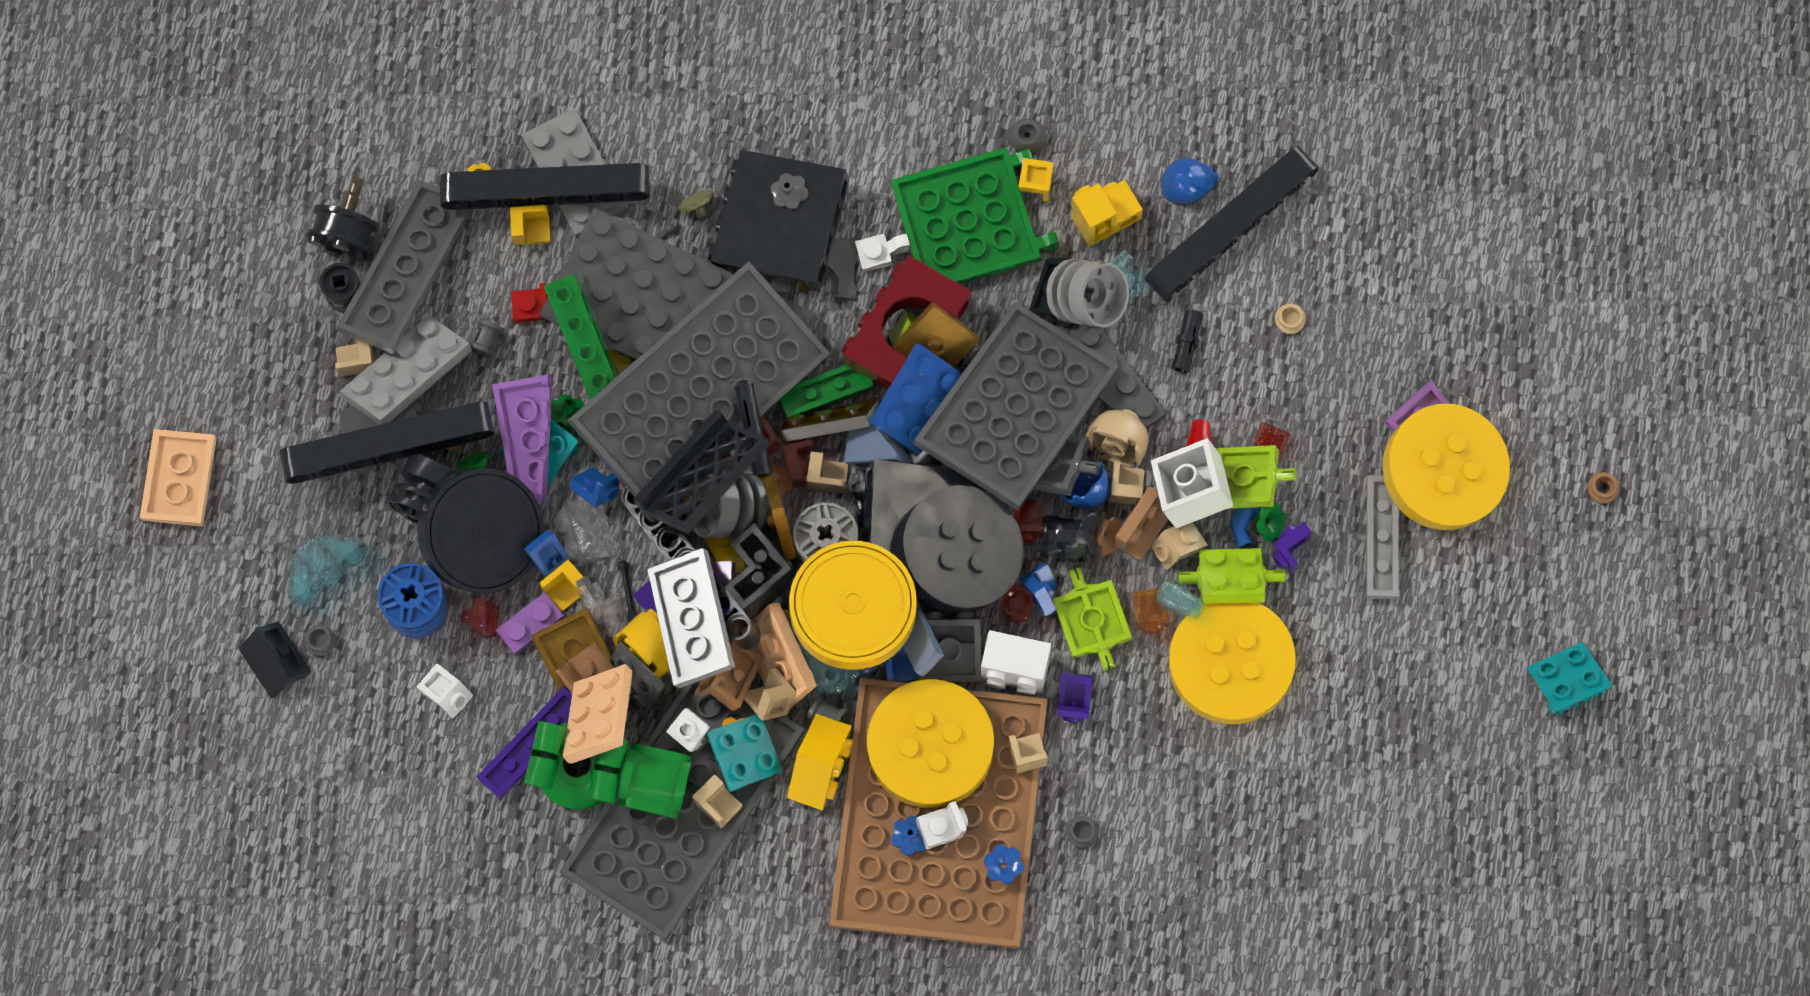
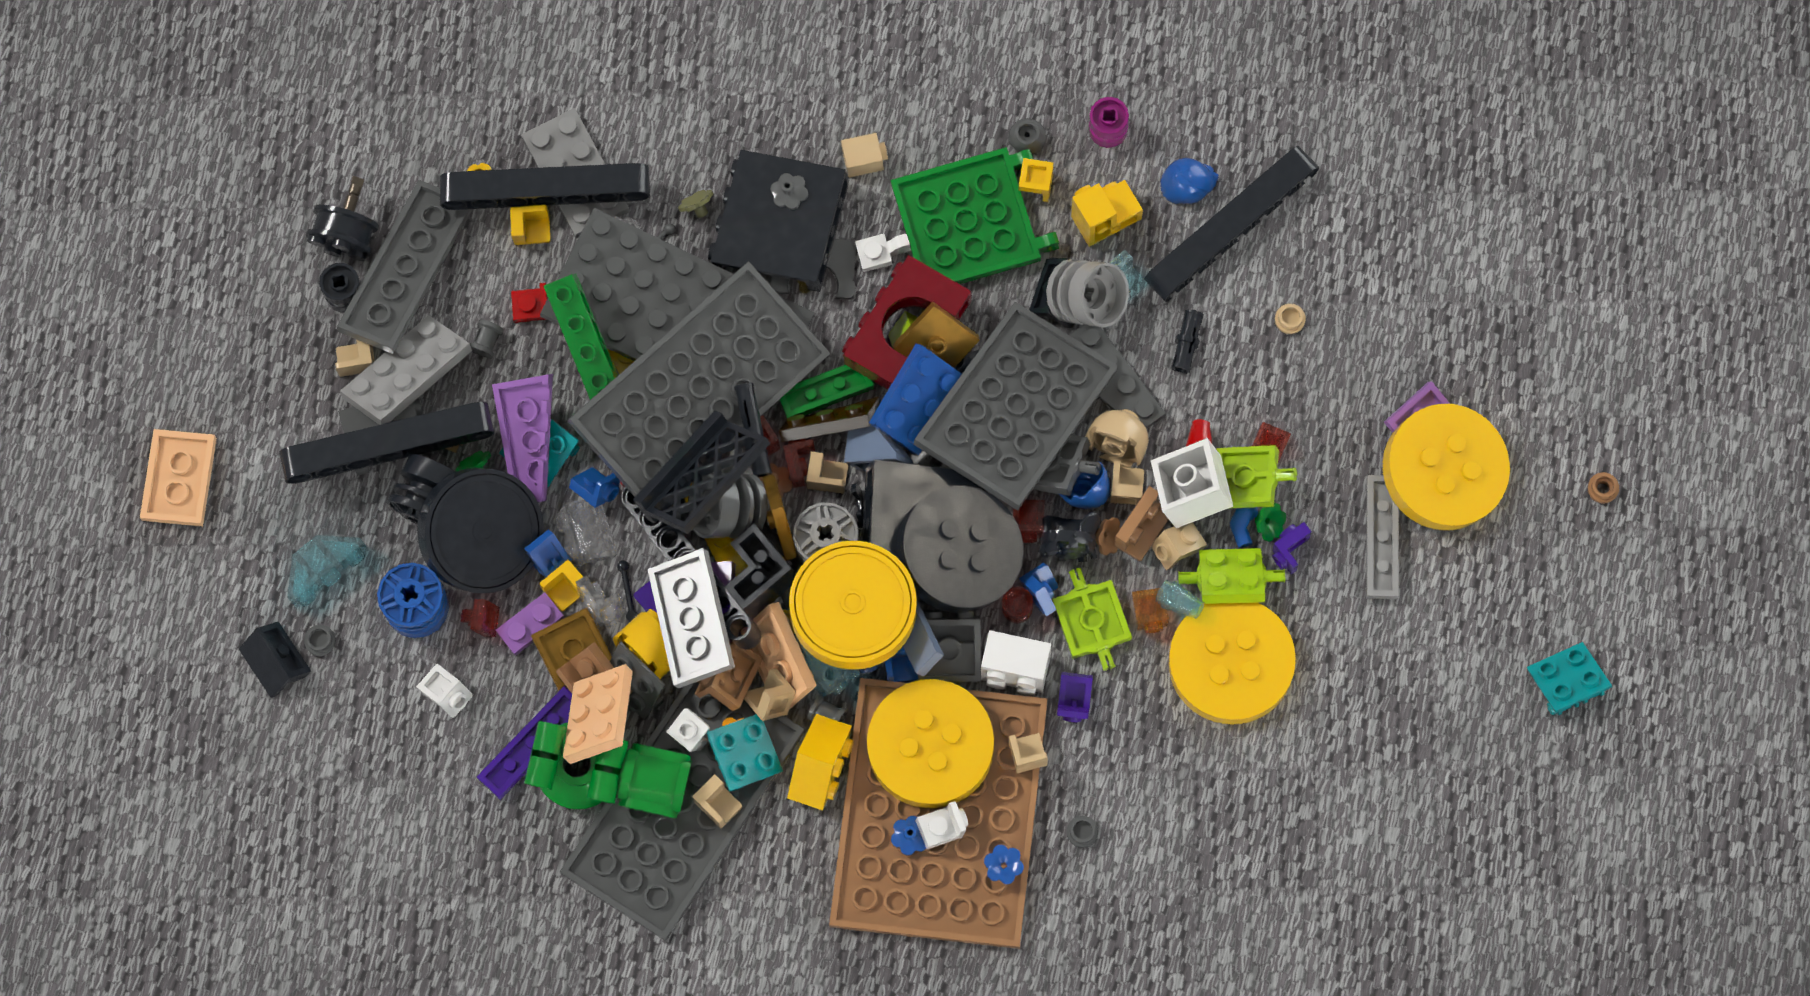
(564, 409): green plant -> none
(863, 154): none -> tan brick
(1108, 122): none -> magenta wheel

